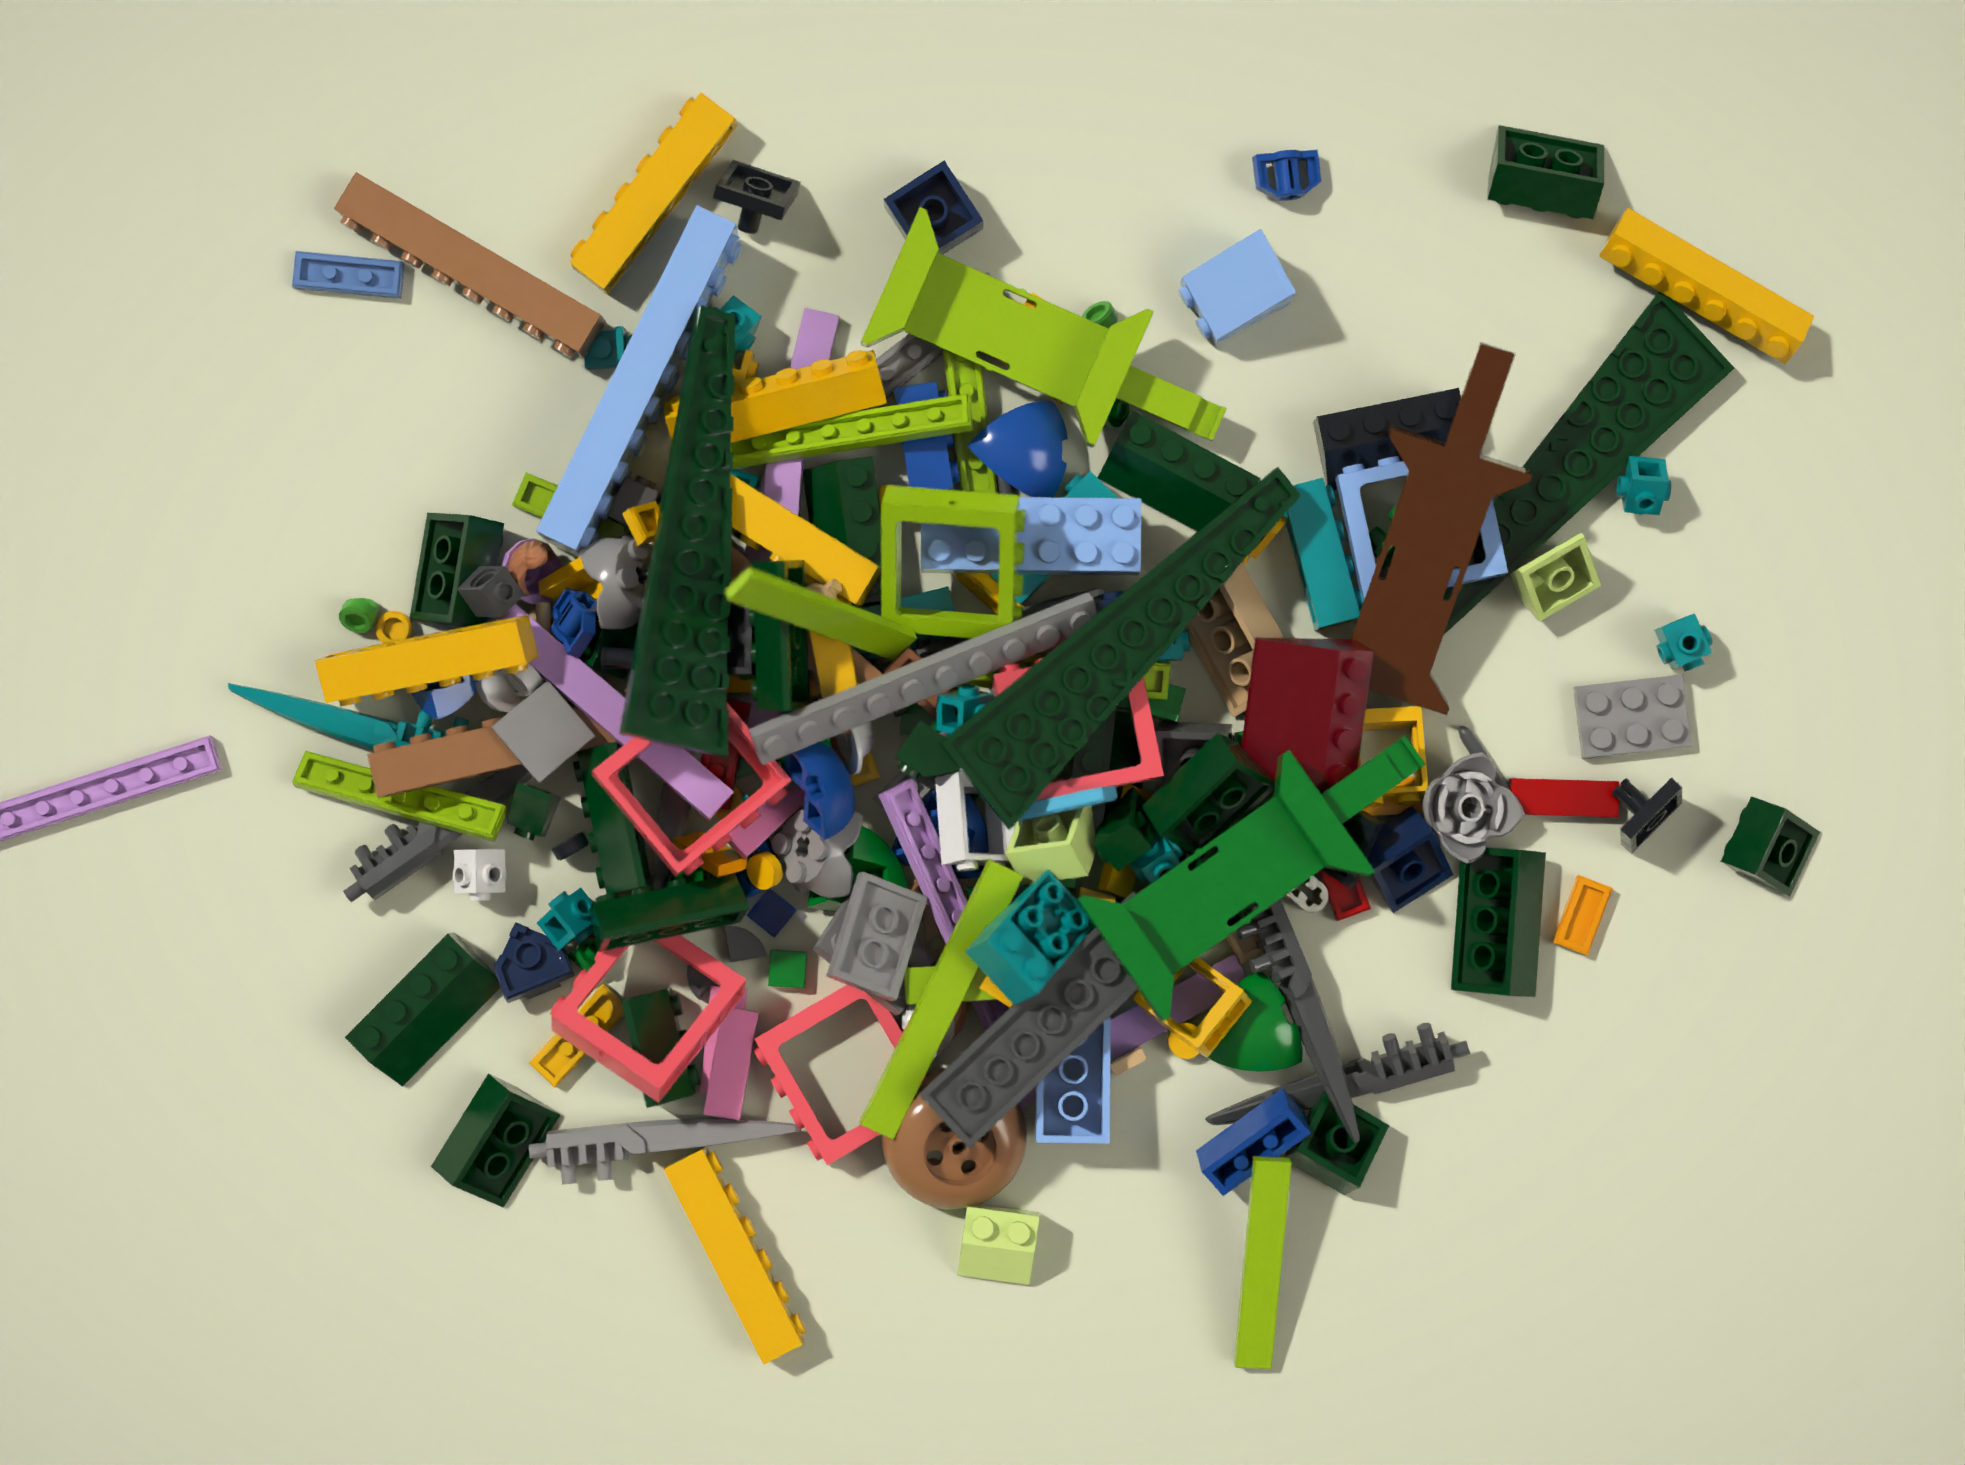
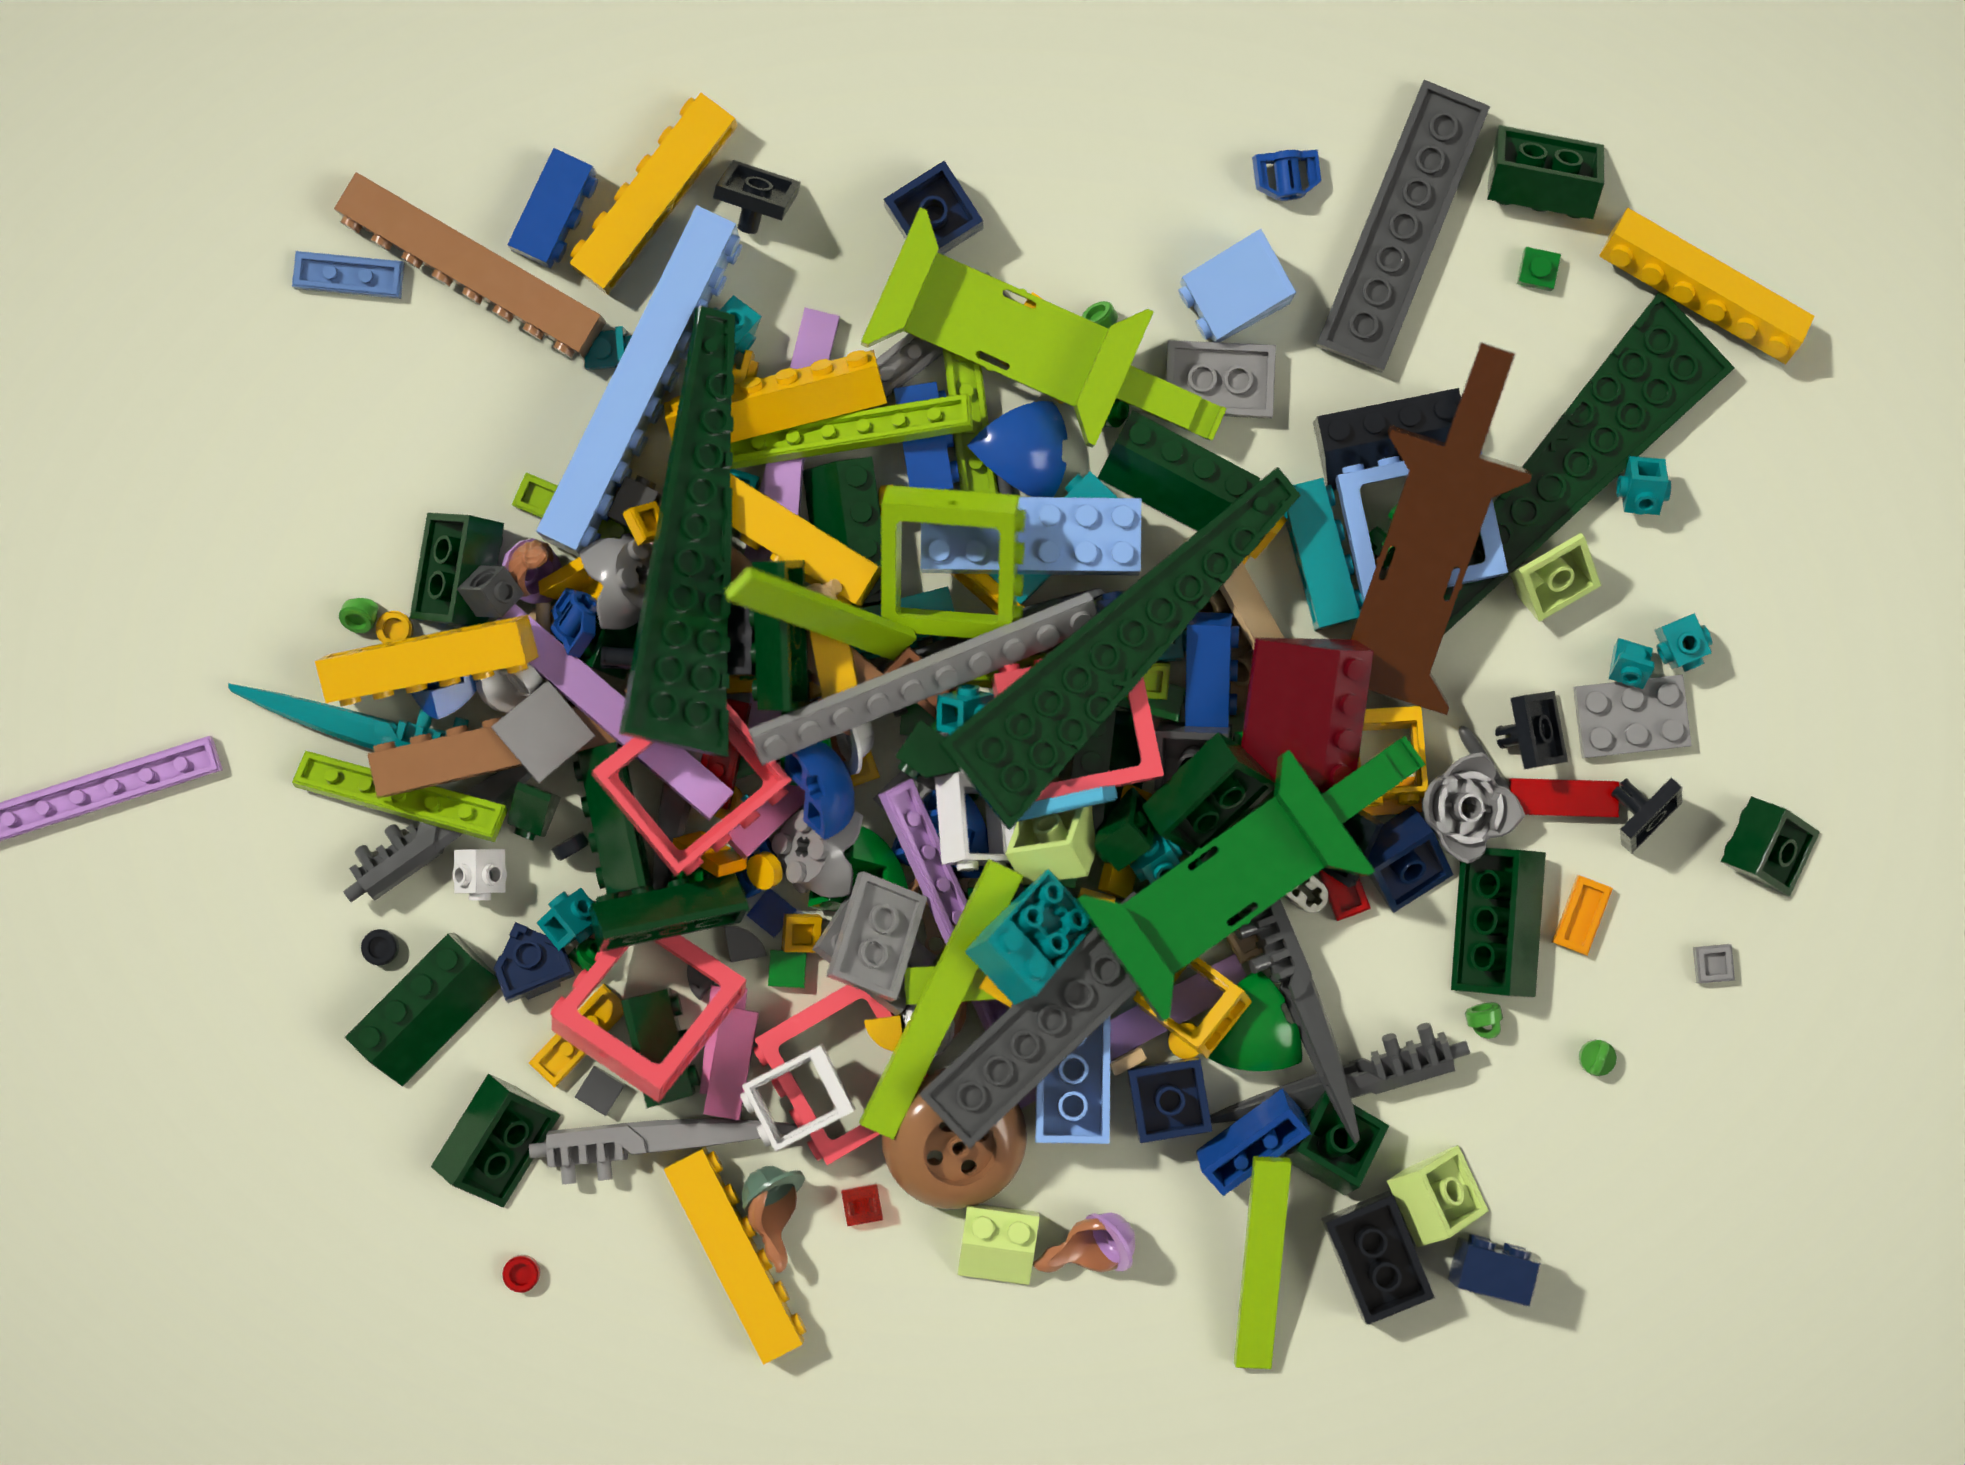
(380, 947): none -> black tile
(521, 1273): none -> red tile
(553, 209): none -> blue brick
(600, 1090): none -> dark grey tile
(754, 1103): none -> white window
(769, 1202): none -> piece
(800, 932): none -> yellow tile
(862, 1204): none -> clear red tile
(885, 1031): none -> yellow tile
(1096, 1243): none -> piece
(1169, 1099): none -> dark blue brick
(1210, 670): none -> blue brick
(1225, 374): none -> light grey plate
(1377, 1258): none -> black brick
(1403, 226): none -> dark grey plate
(1437, 1196): none -> yellowish green slope
(1485, 1015): none -> bright green tile
(1494, 1271): none -> dark blue brick
(1535, 730): none -> black tile
(1538, 268): none -> green plate
(1597, 1057): none -> bright green tile
(1631, 663): none -> teal bracket
(1713, 963): none -> light grey tile

